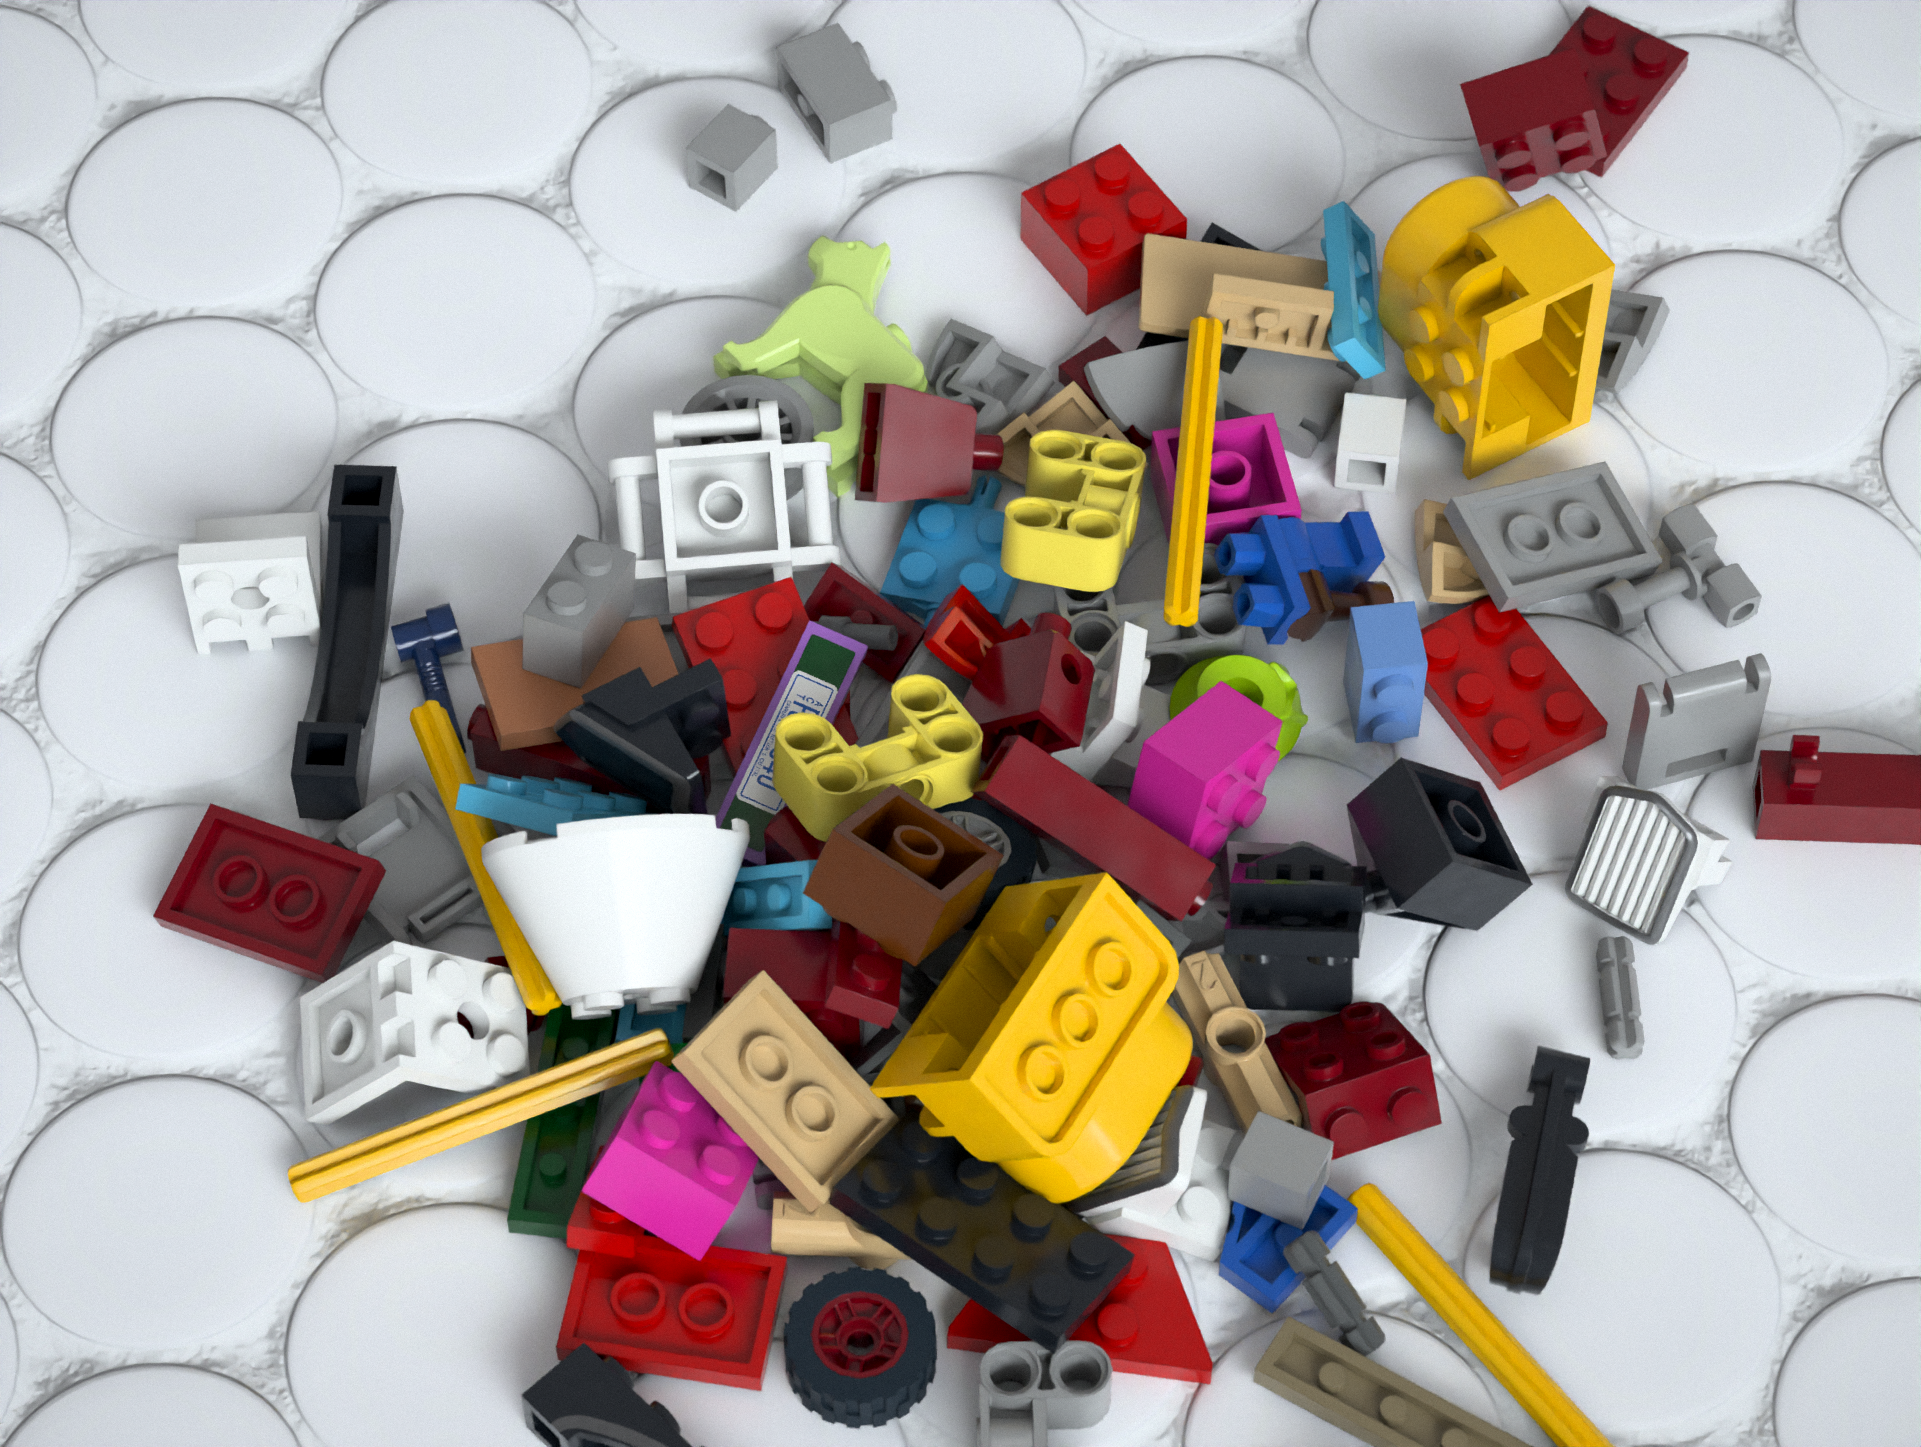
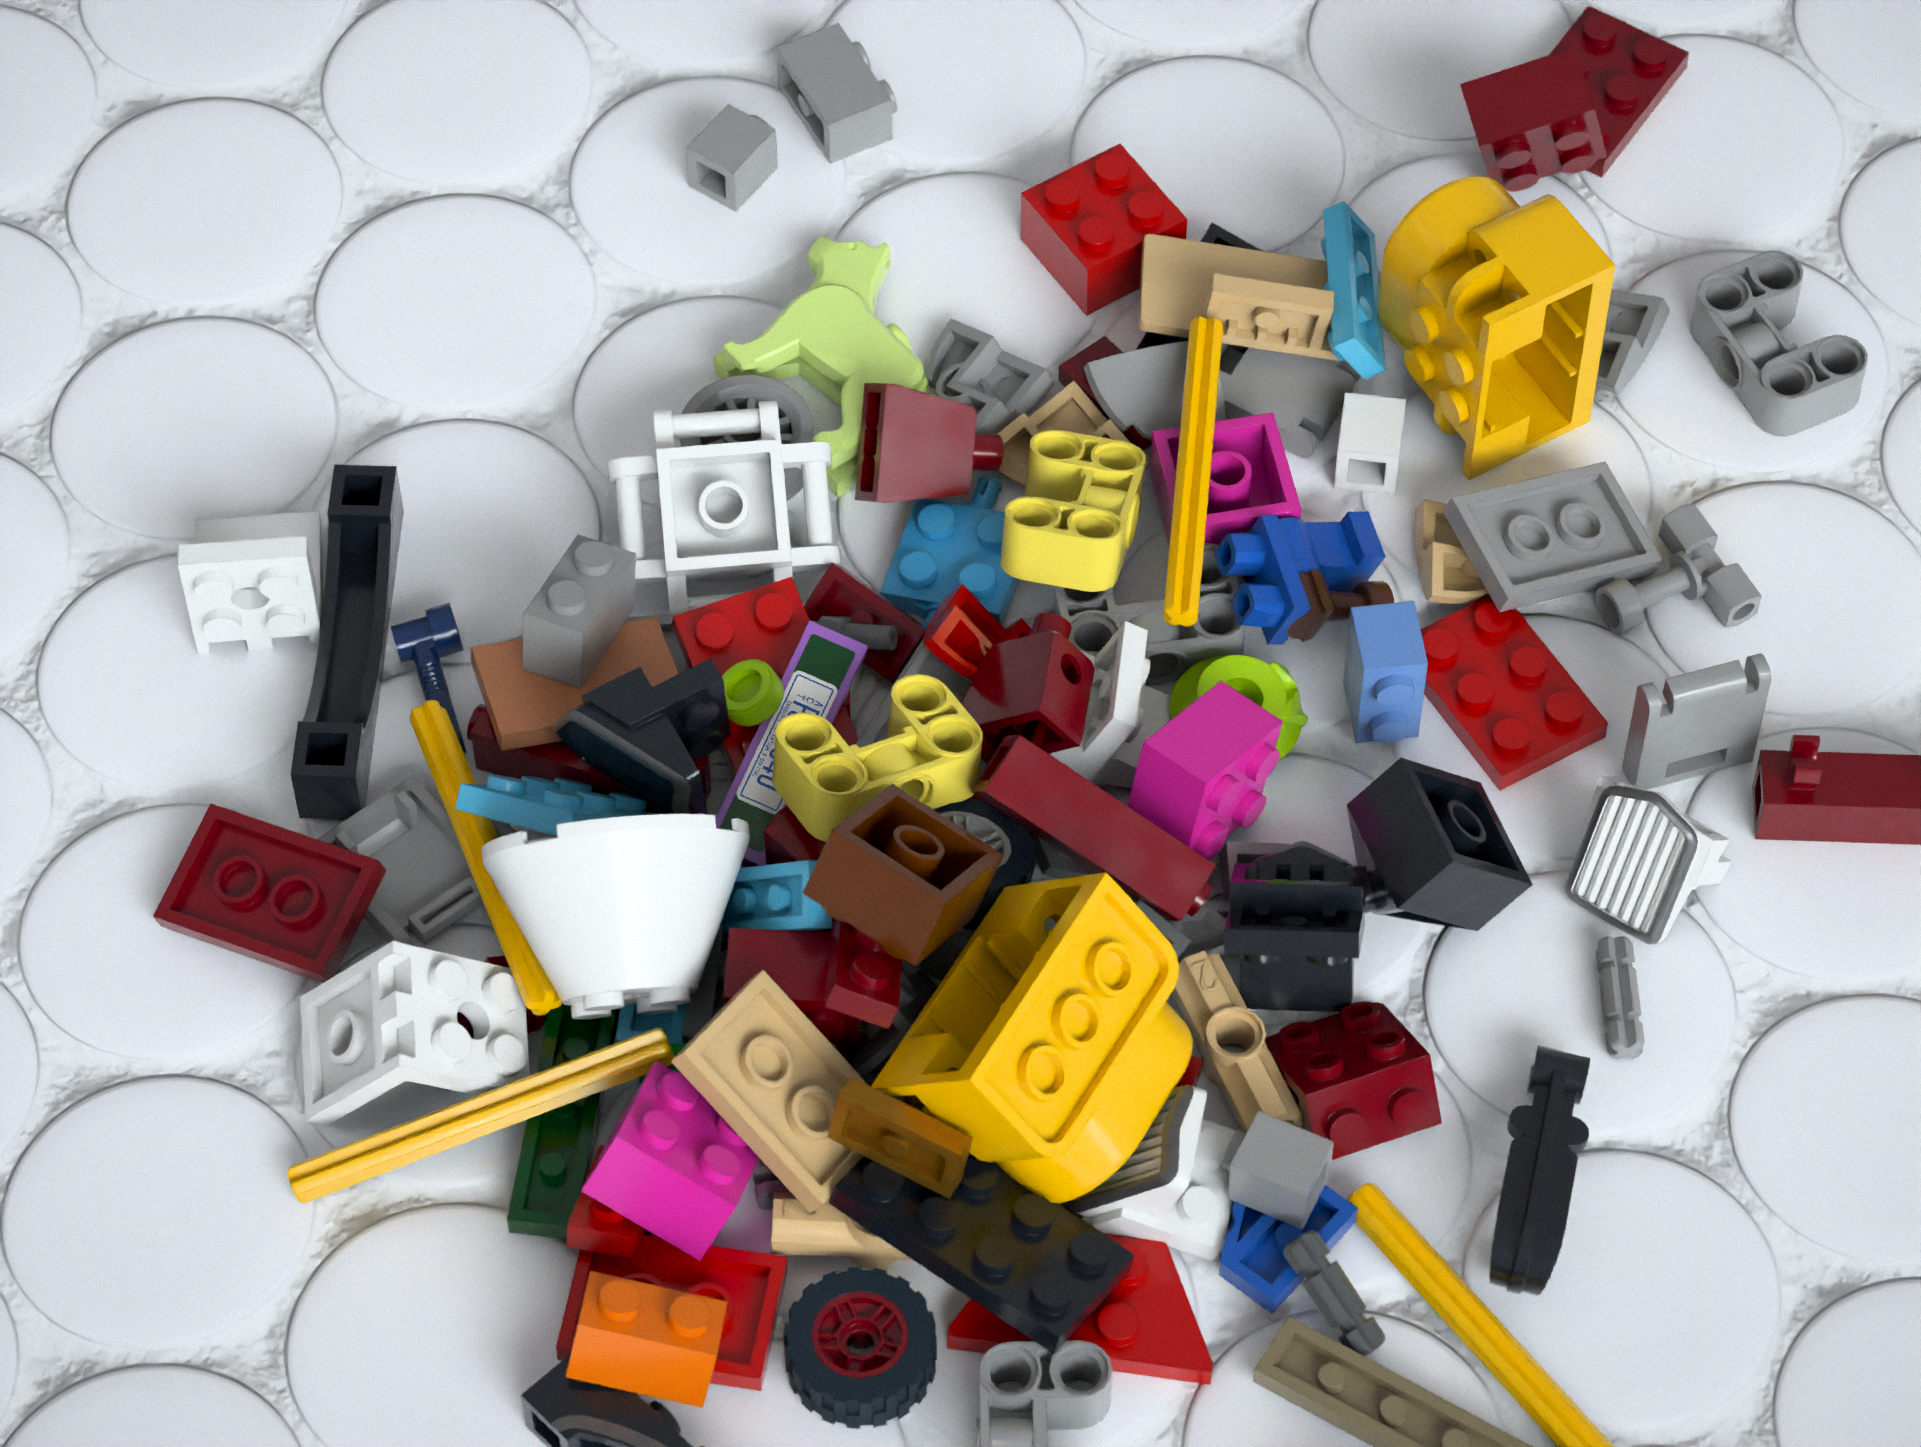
(646, 1339): none -> orange brick
(752, 692): none -> lime tile
(900, 1137): none -> pearl gold plate
(1778, 383): none -> light grey beam

